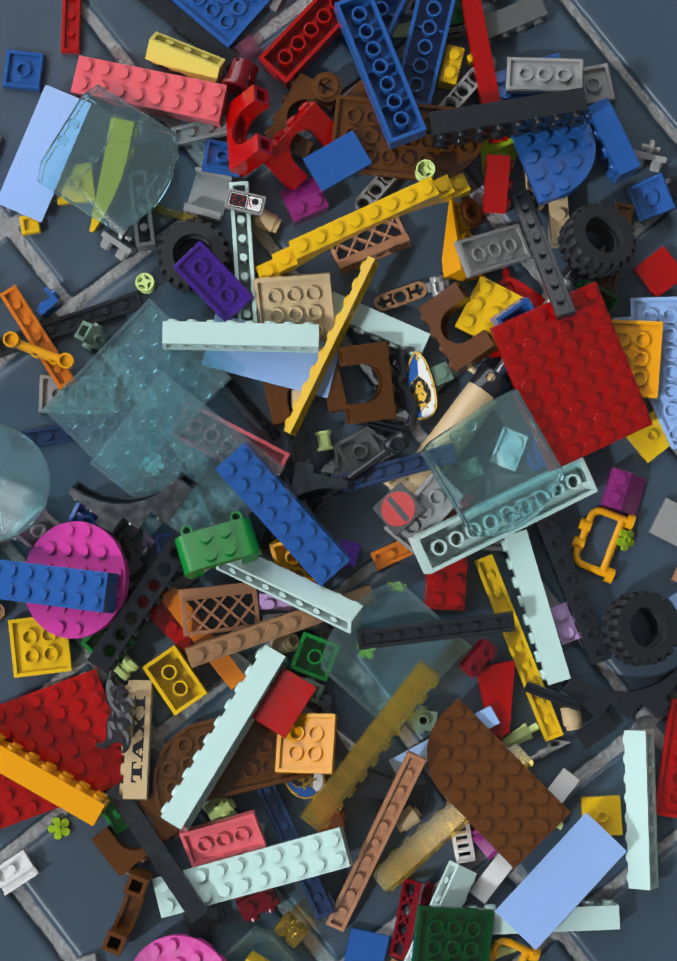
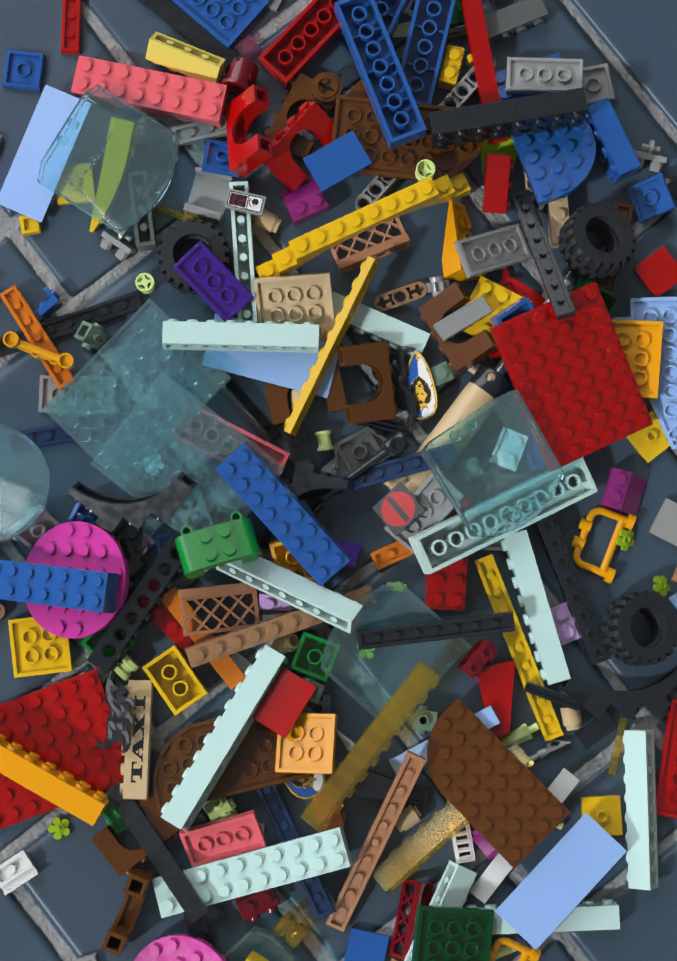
(462, 318): none -> light grey tile
(474, 209): reddish brown gear -> none
(617, 746): none -> clear yellow bar
(660, 585): none -> lime plant

